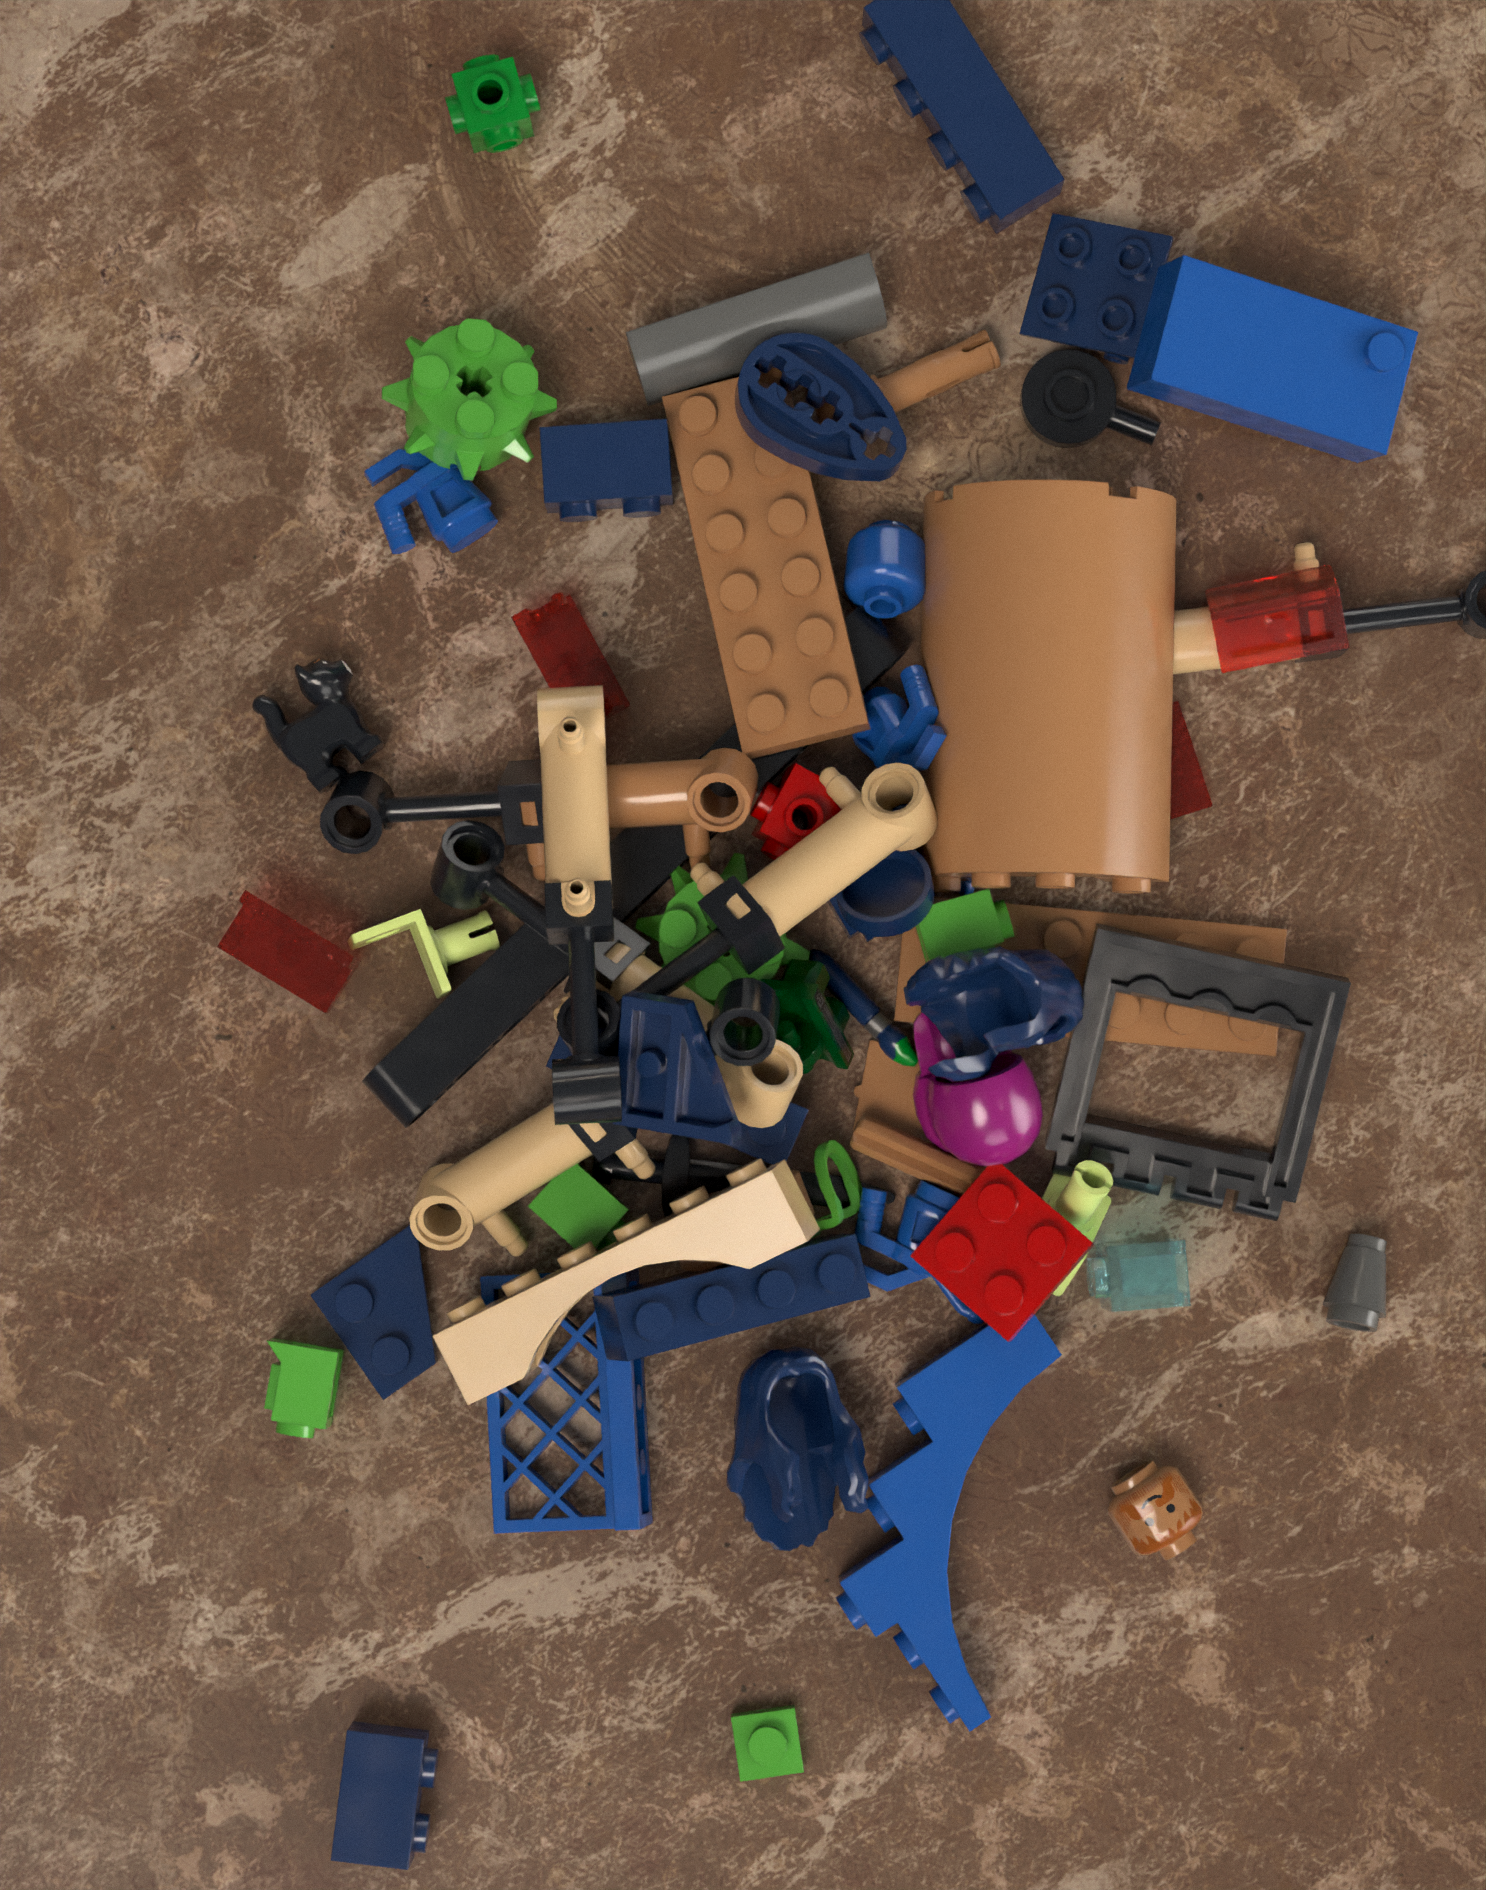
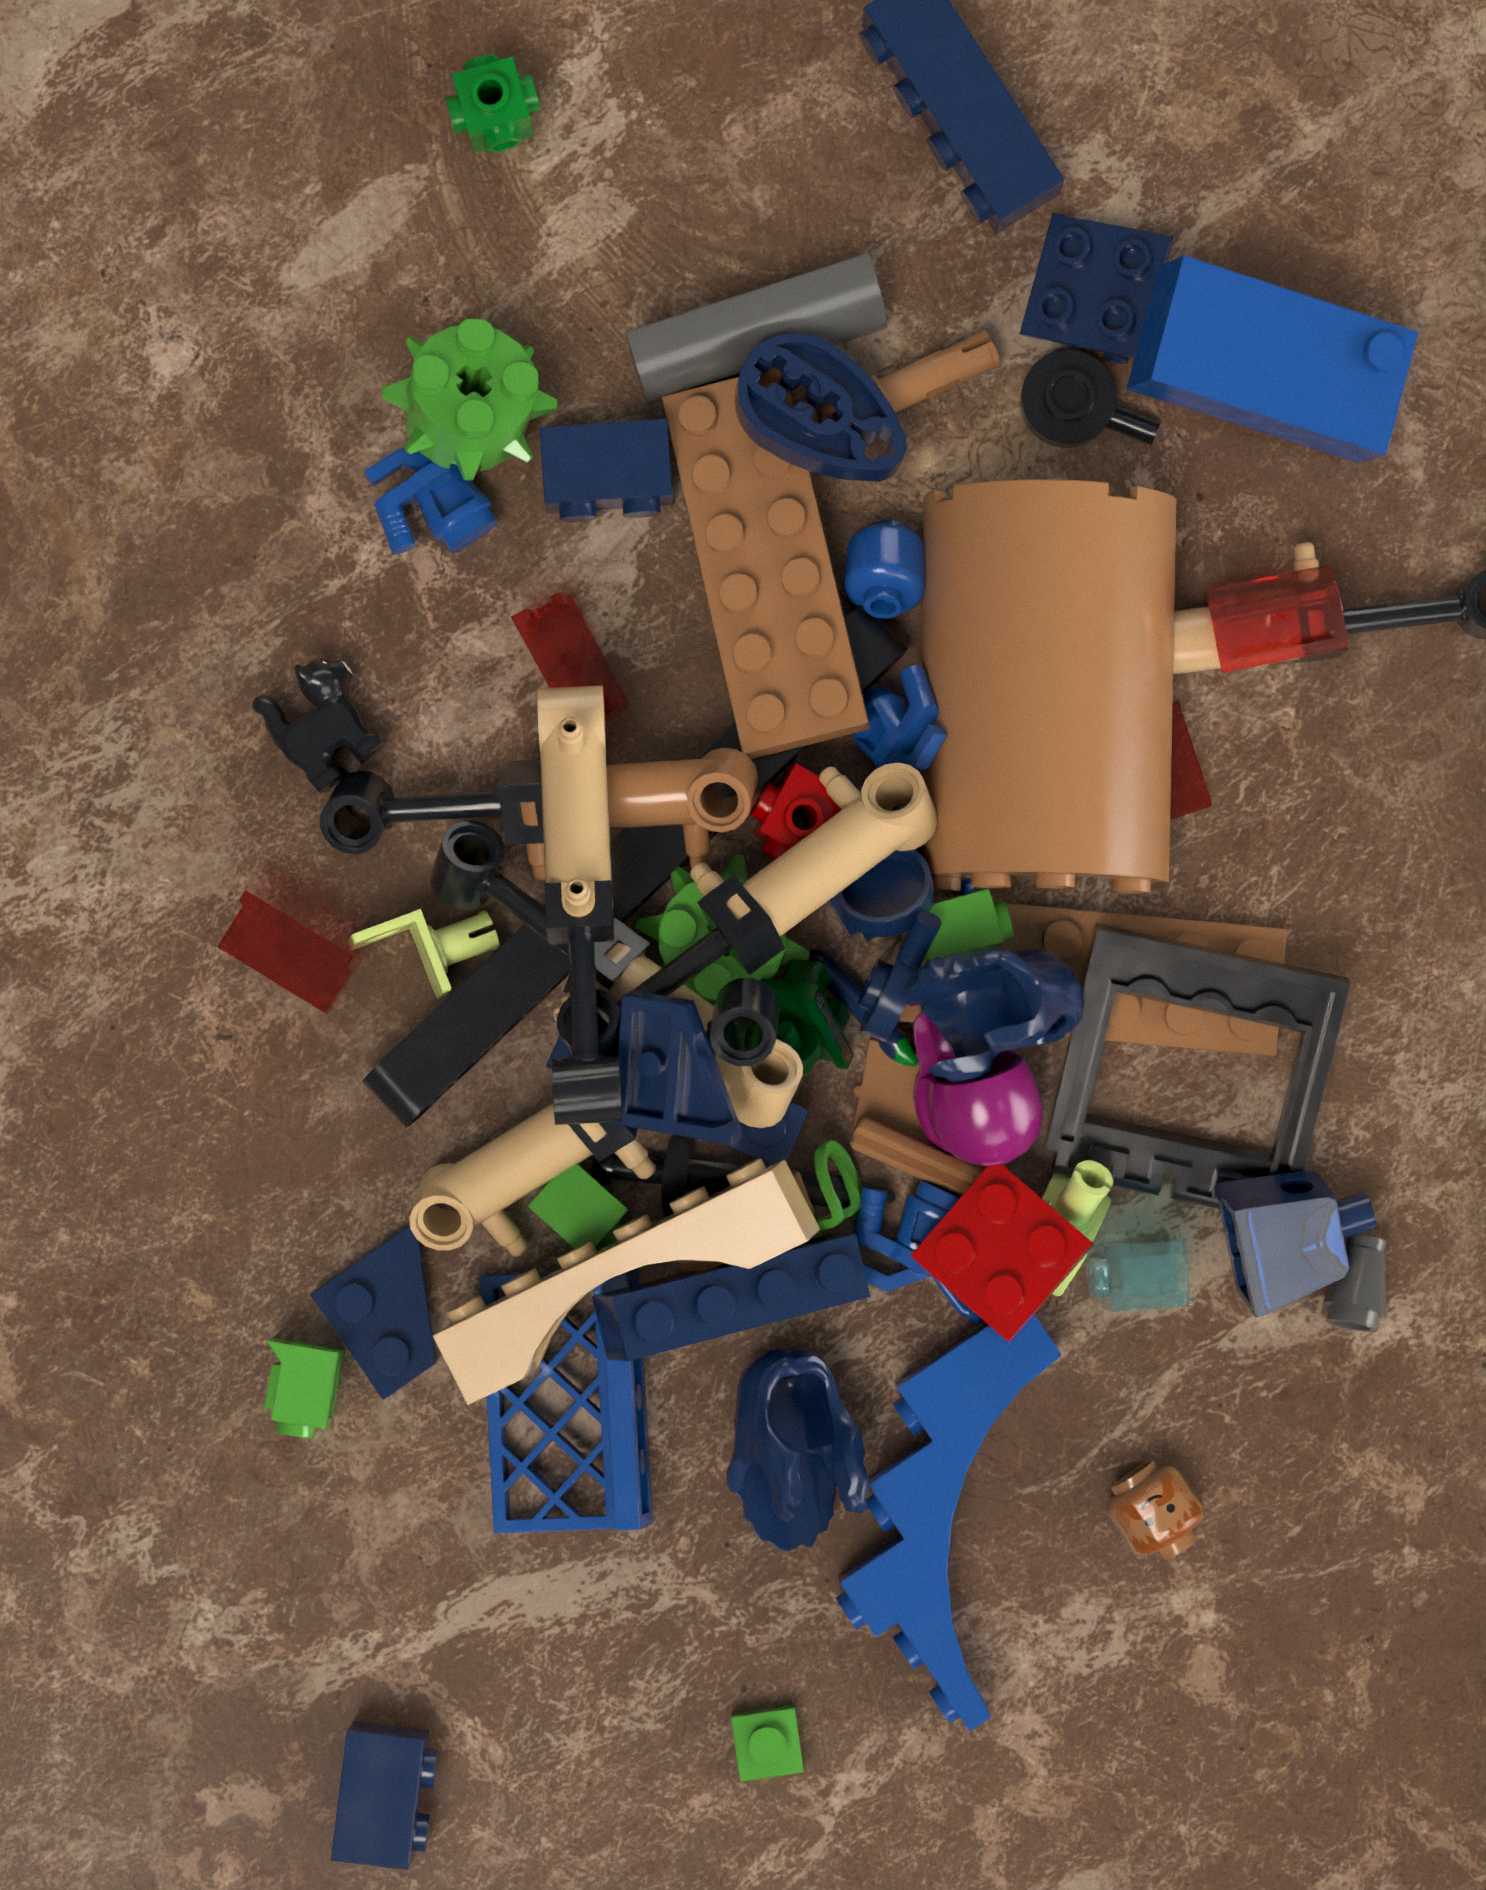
(883, 989): none -> dark blue piece
(1288, 1235): none -> torso

